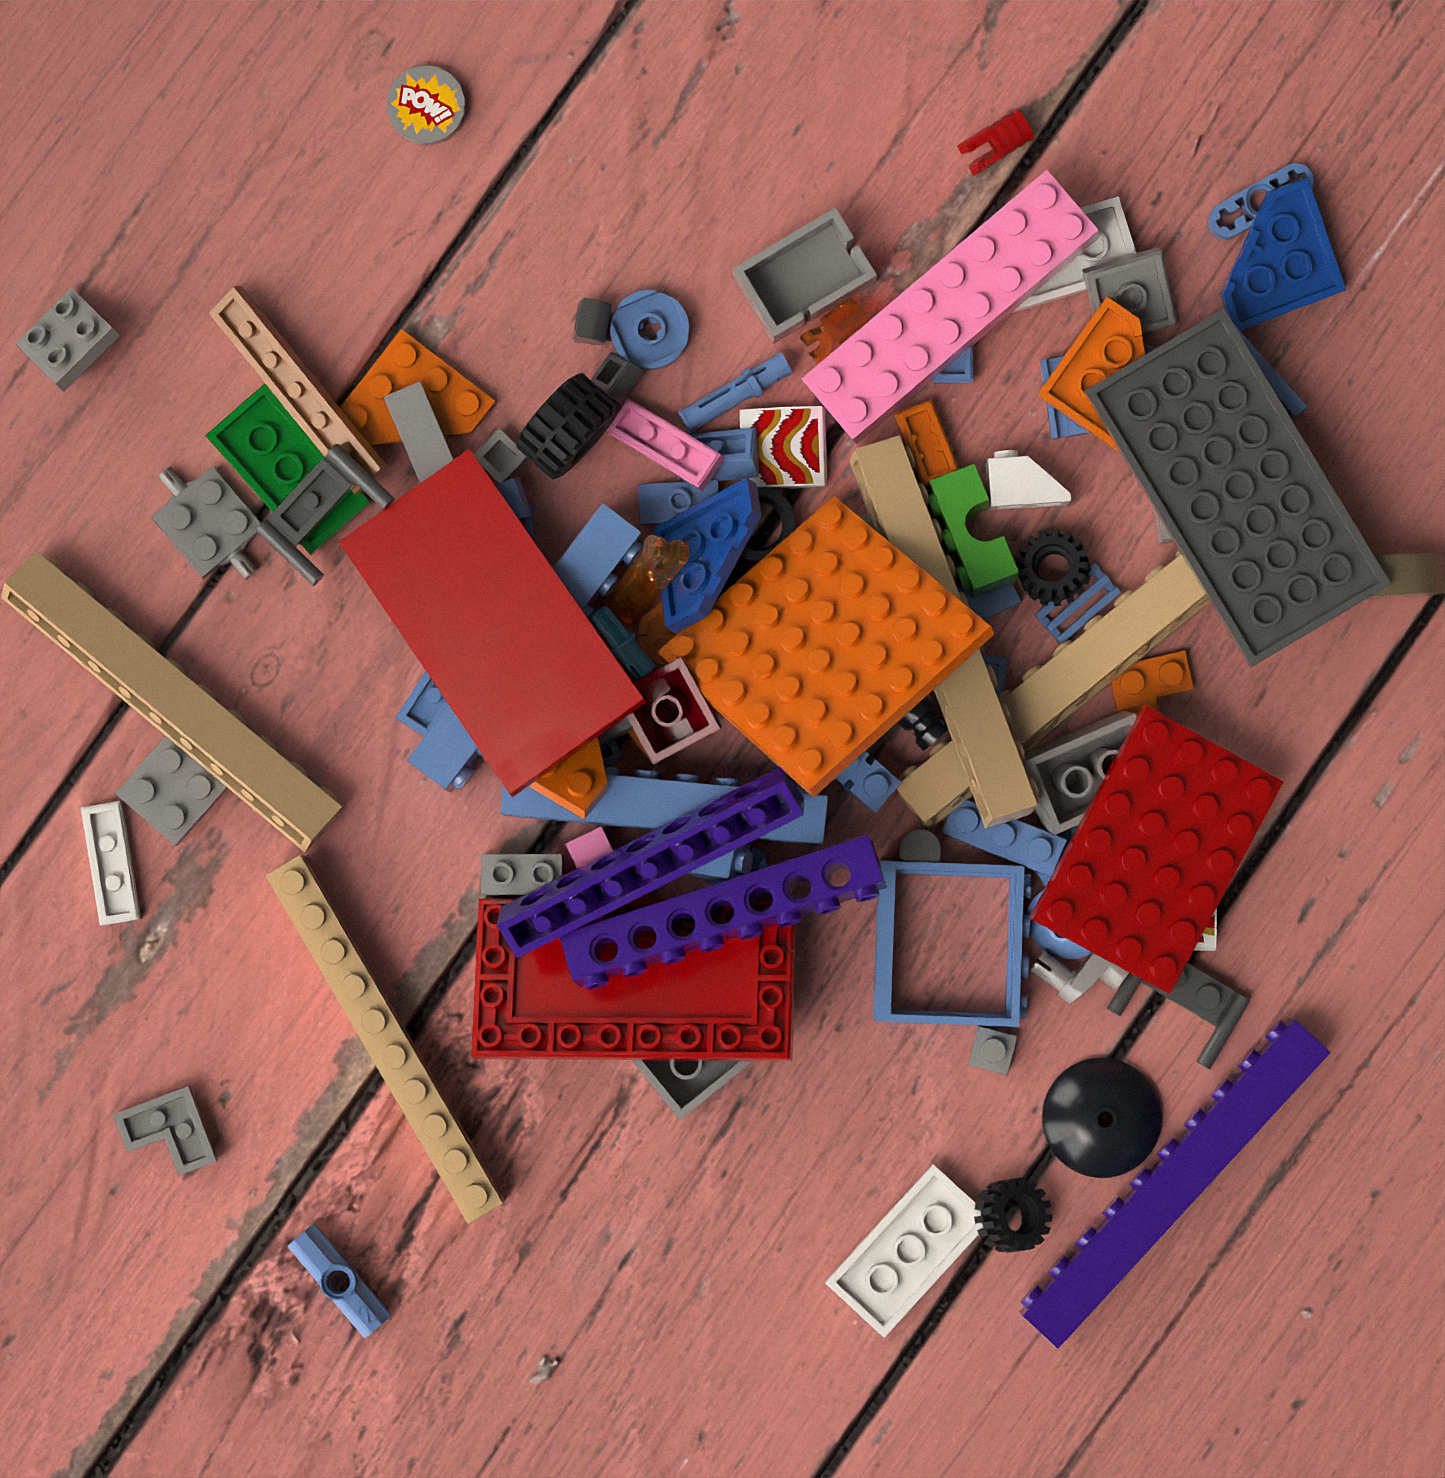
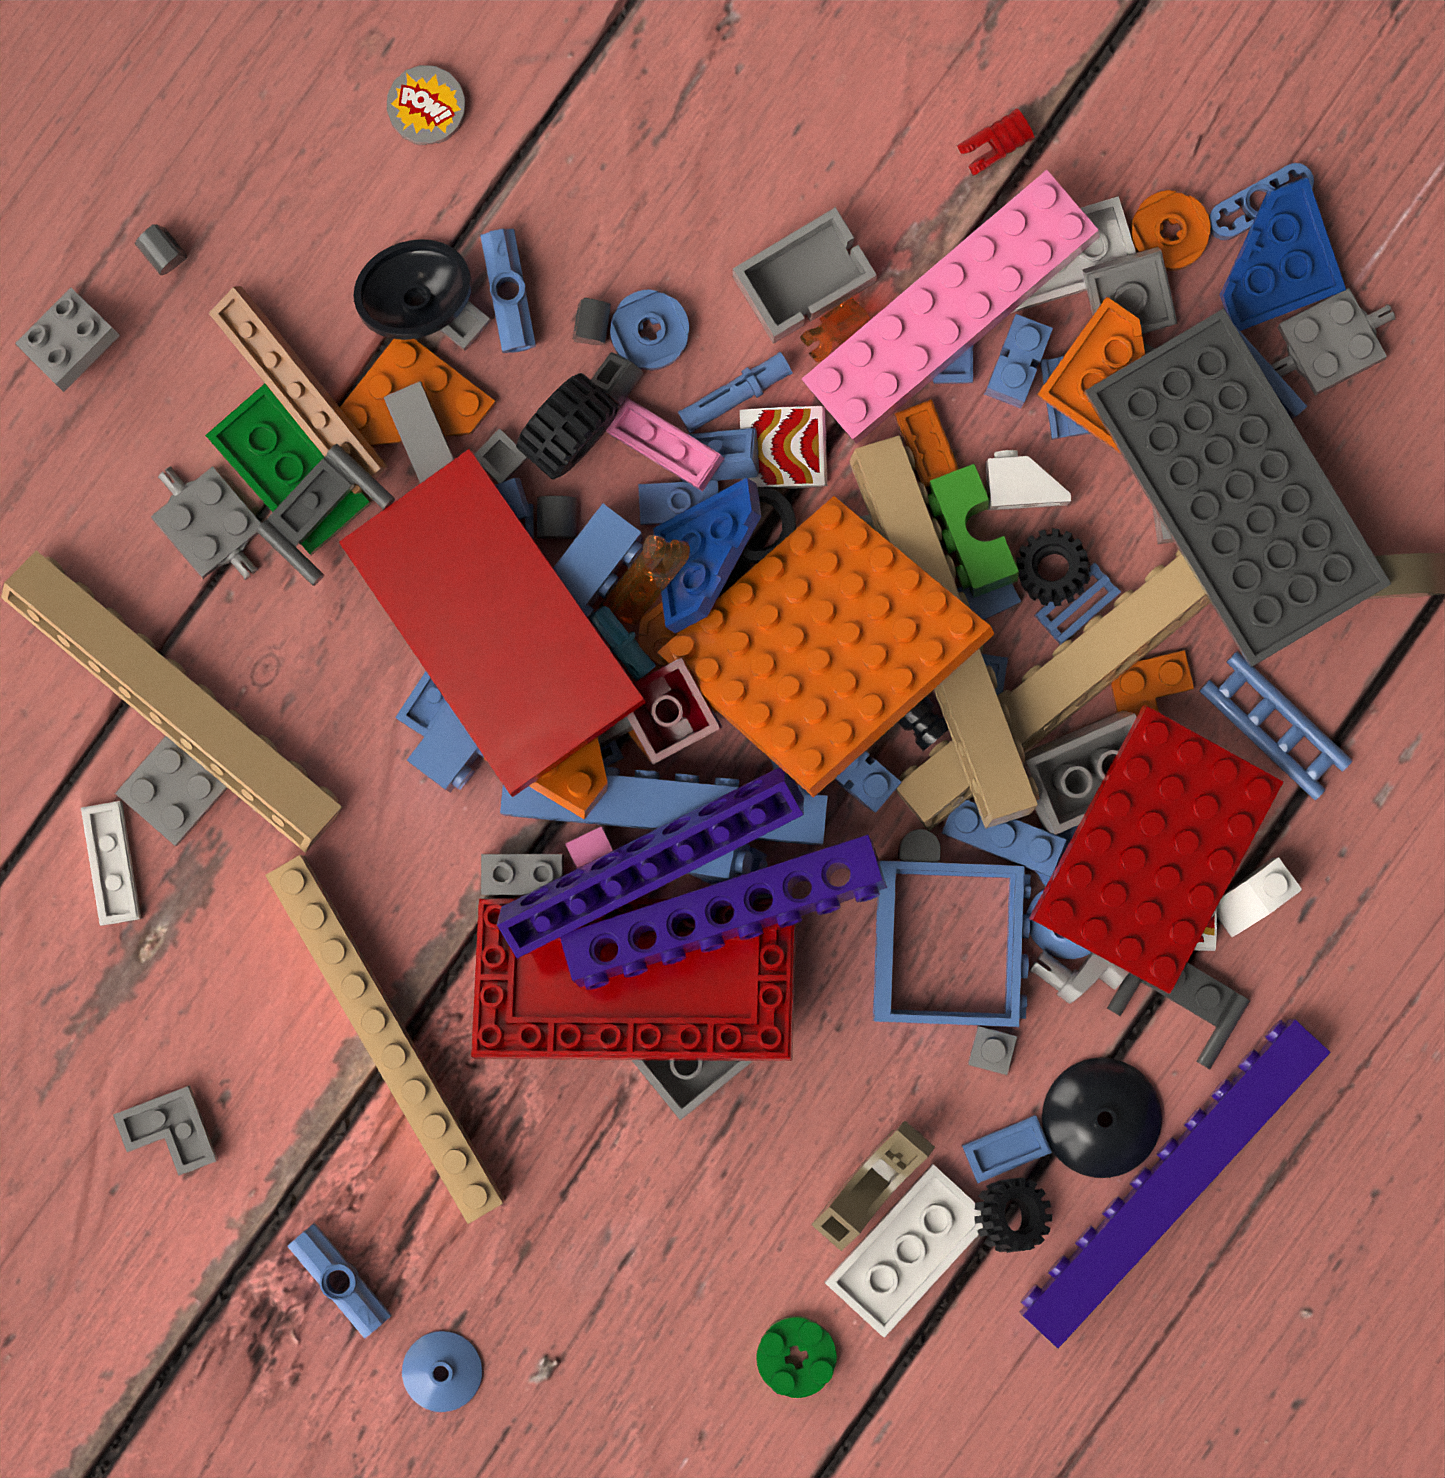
(160, 249): none -> dark grey brick
(412, 289): none -> black dish
(445, 1350): none -> medium blue dish
(466, 326): none -> light grey plate
(504, 266): none -> medium blue piece
(556, 517): none -> dark grey brick
(776, 1345): none -> green plate
(872, 1185): none -> dark tan arch
(1006, 1149): none -> medium blue tile
(1015, 373): none -> medium blue piece
(1175, 209): none -> orange plate
(1256, 896): none -> white slope
(1278, 750): none -> medium blue bar
(1332, 341): none -> light grey plate

